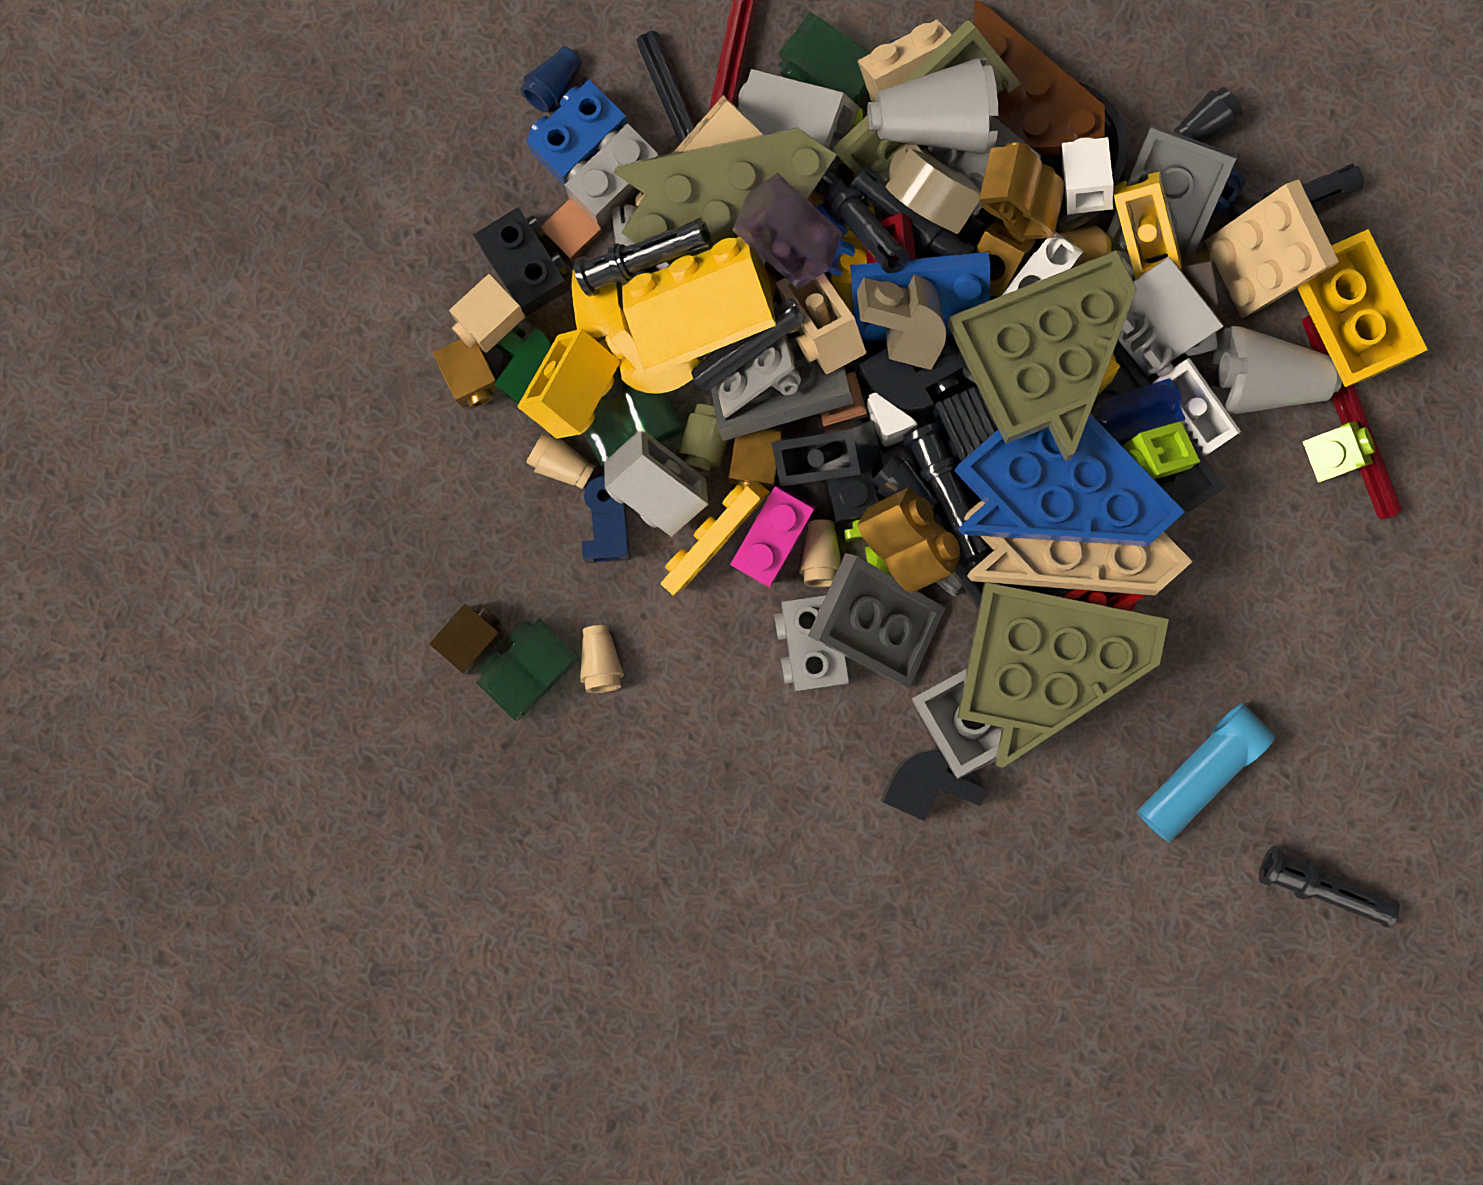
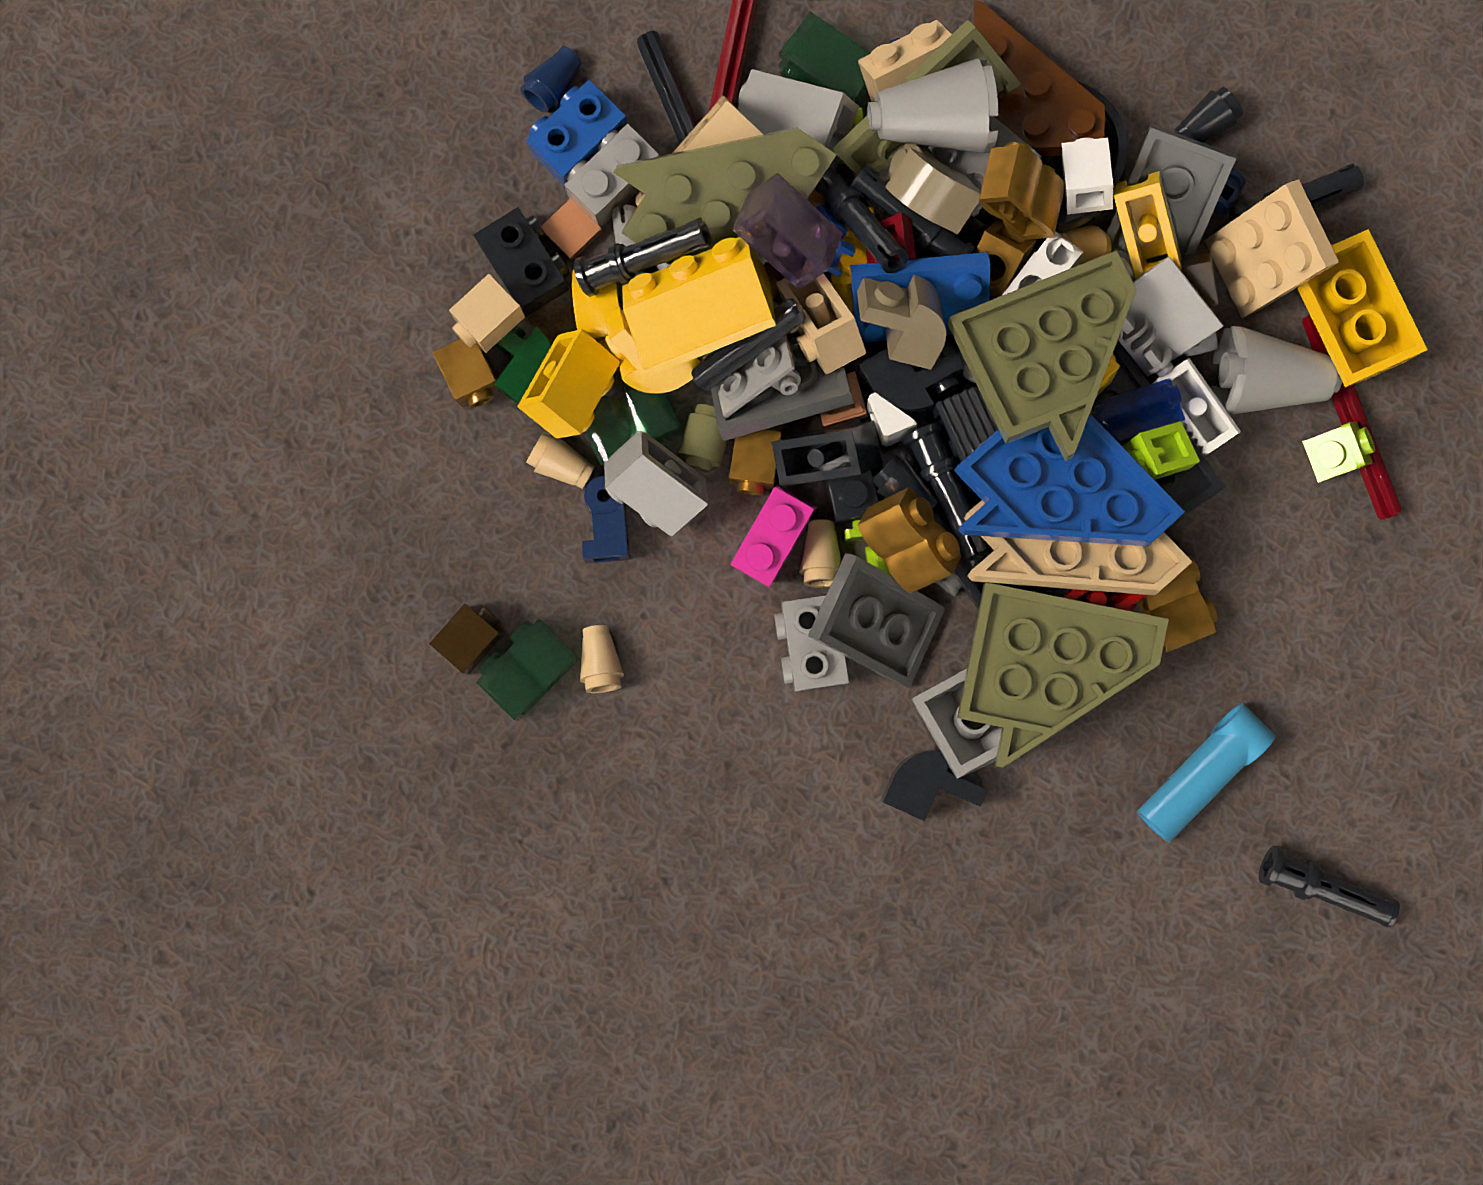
(713, 535): yellow plate -> none
(1182, 603): none -> pearl gold brick

